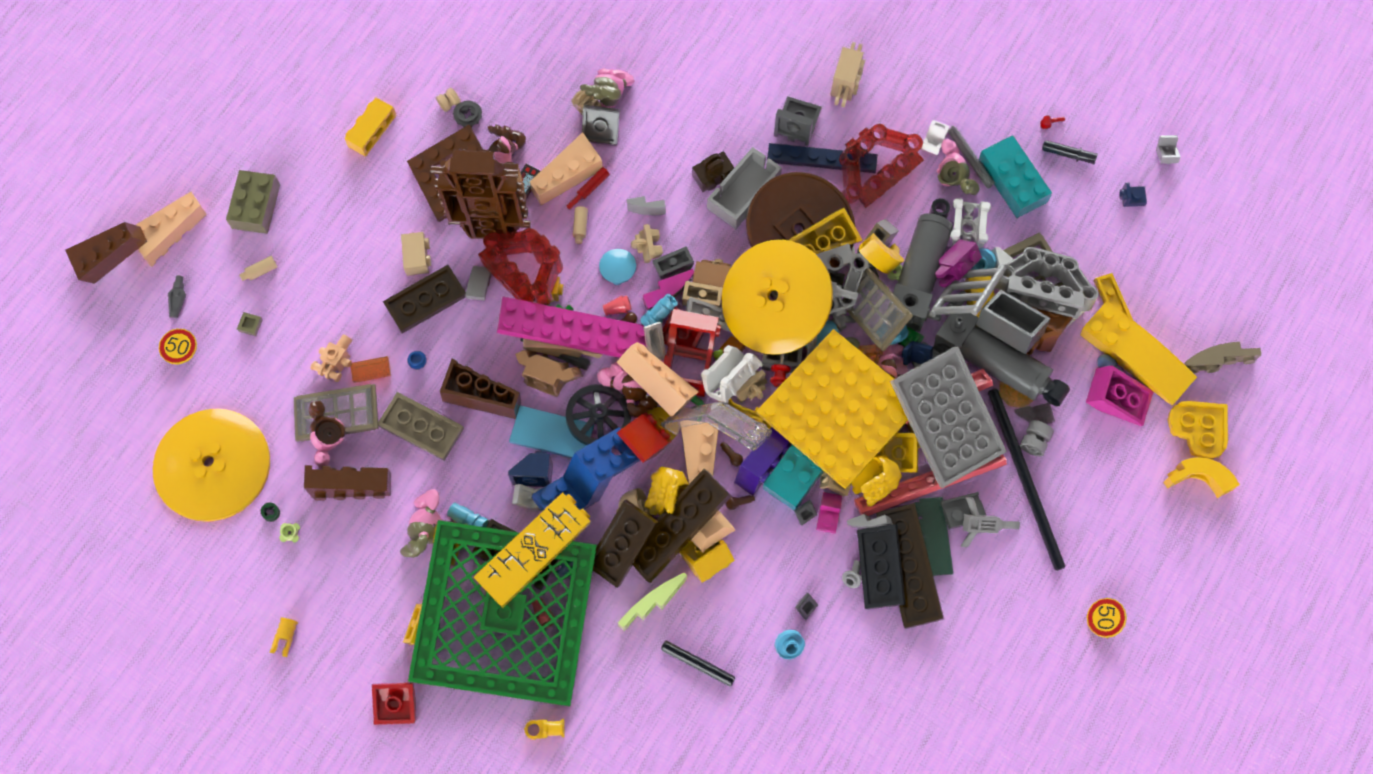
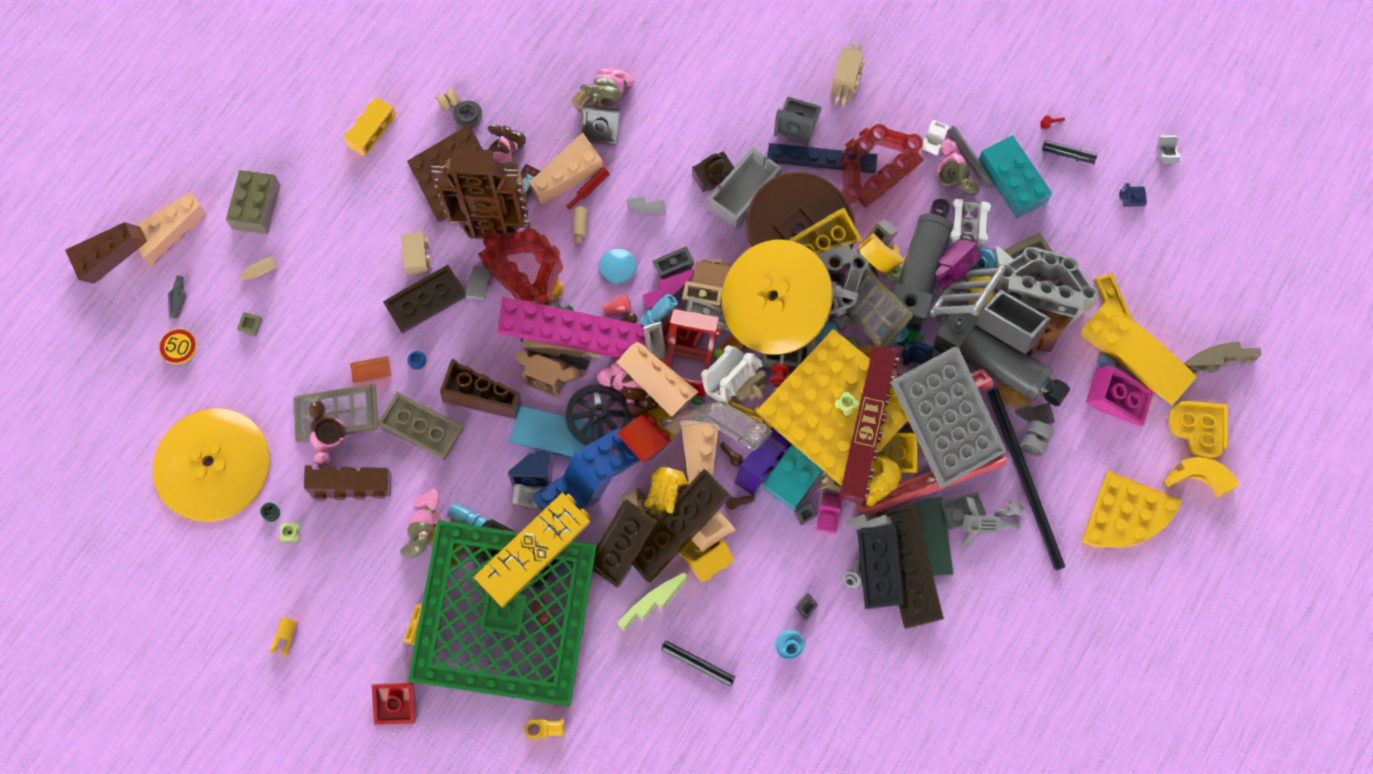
(333, 358): light nougat piece -> none
(644, 243): tan hips -> none
(846, 397): none -> yellowish green plate
(867, 425): none -> dark red brick
(1014, 508): none -> light grey plate
(1106, 617): piece -> none
(1127, 513): none -> yellow plate

